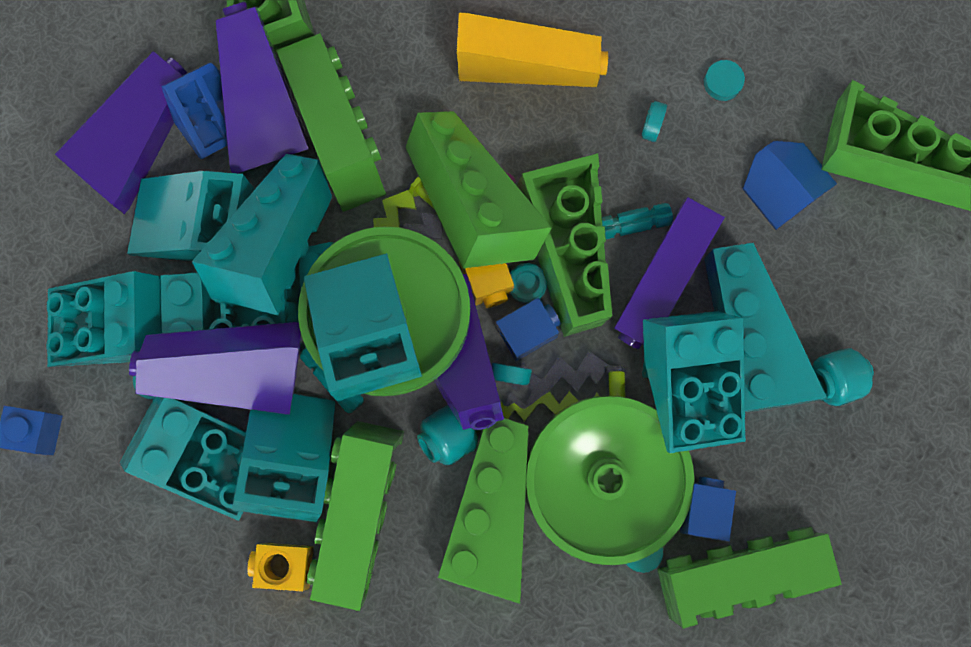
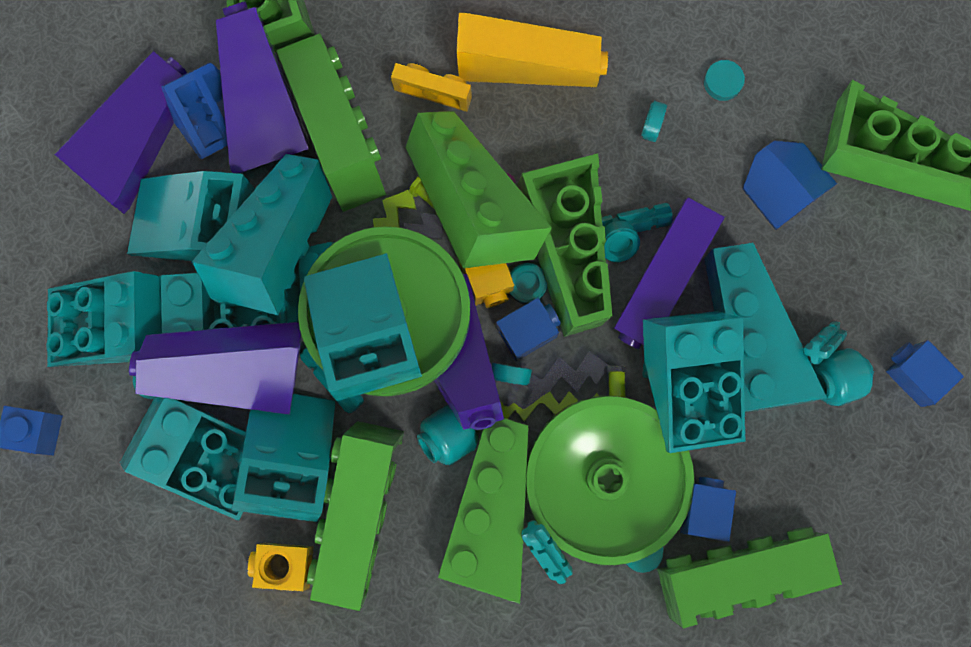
(418, 82): none -> yellow plate
(546, 552): none -> teal axle
(621, 241): none -> teal tile
(825, 342): none -> teal axle
(923, 372): none -> blue brick

